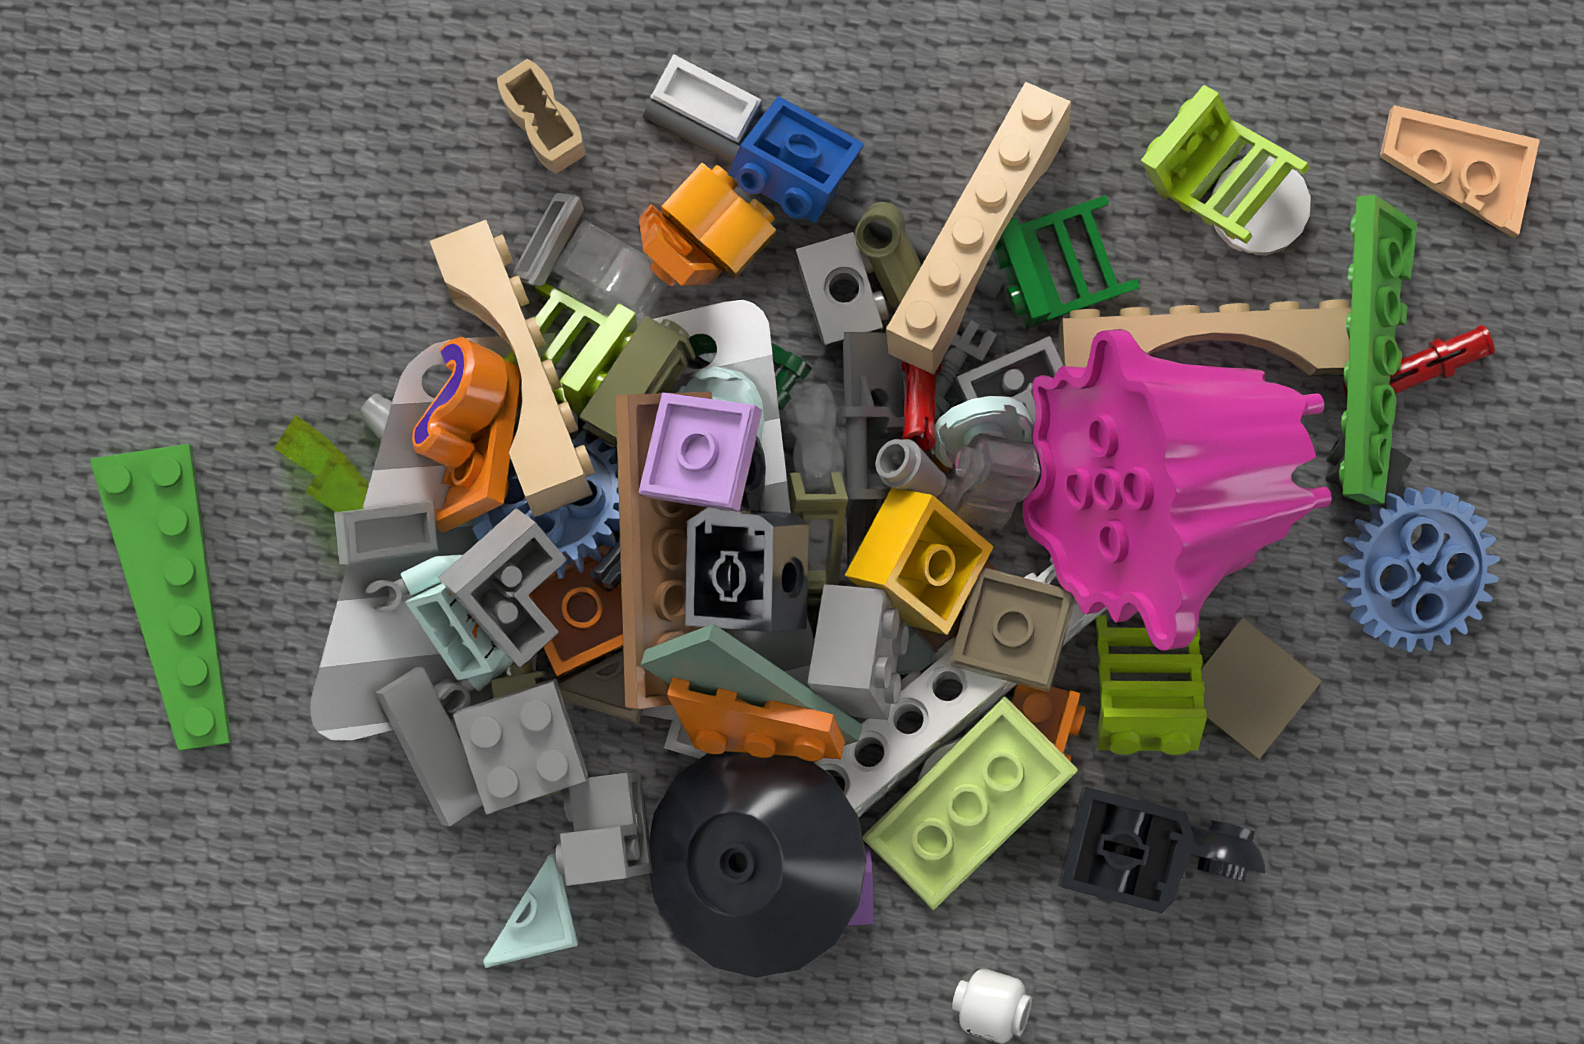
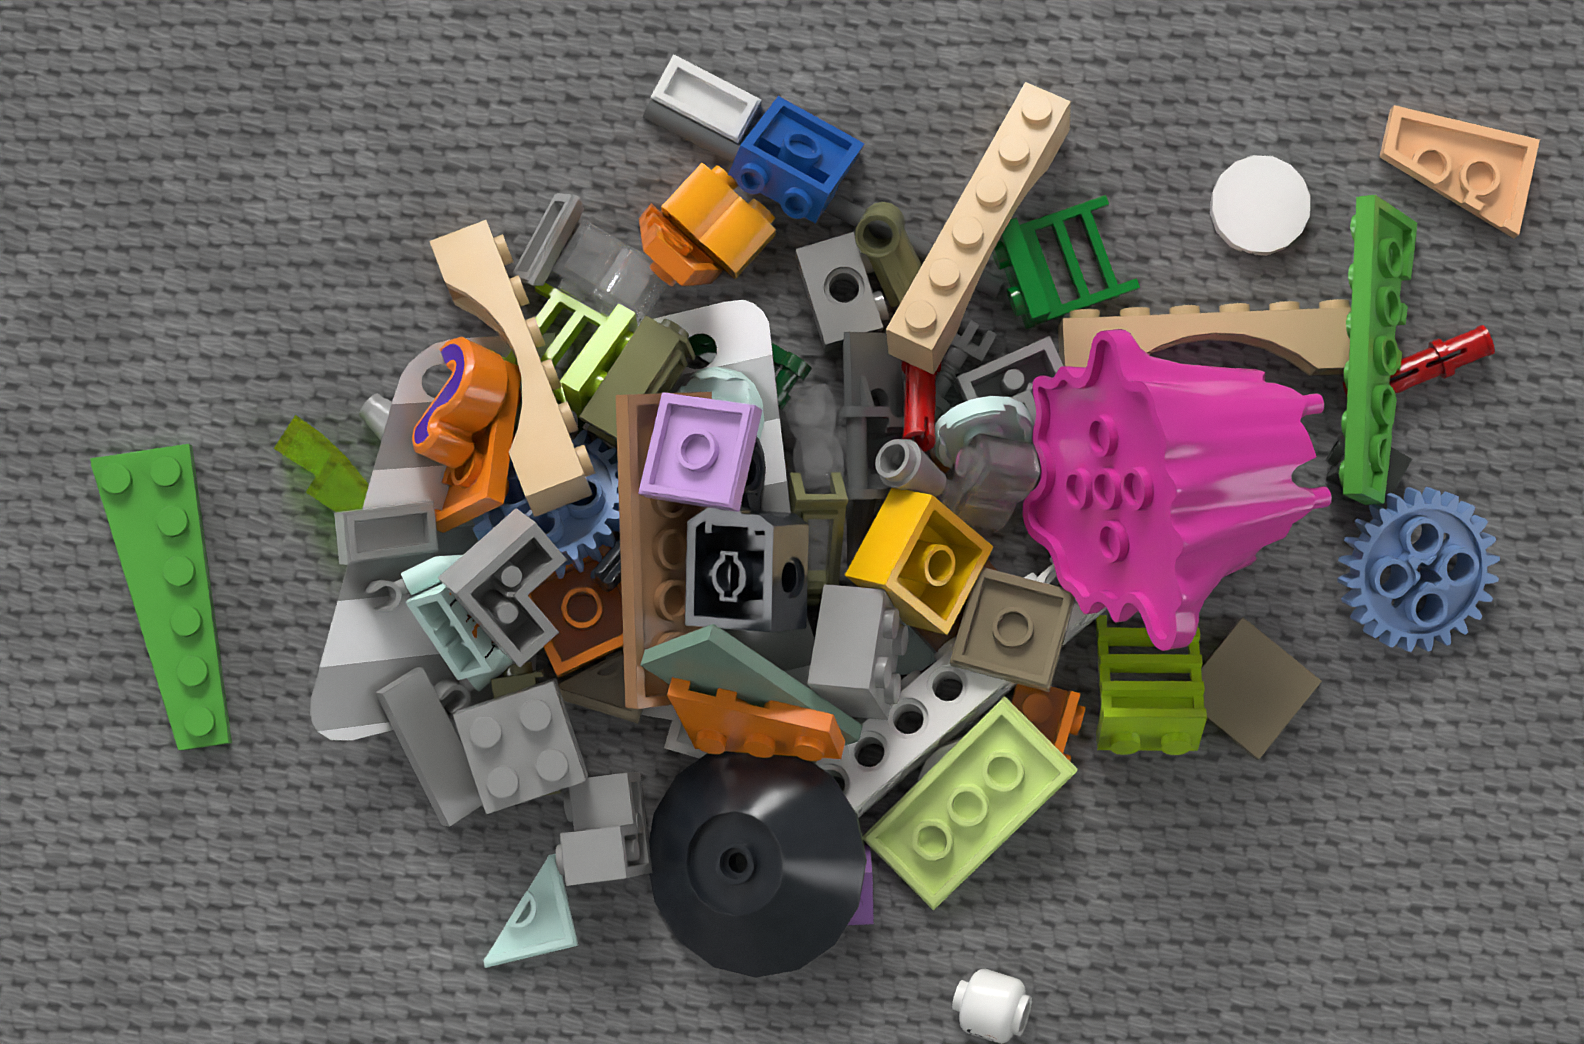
(548, 123): tan brick -> none
(1142, 850): black brick -> none
(1200, 148): lime plate -> none

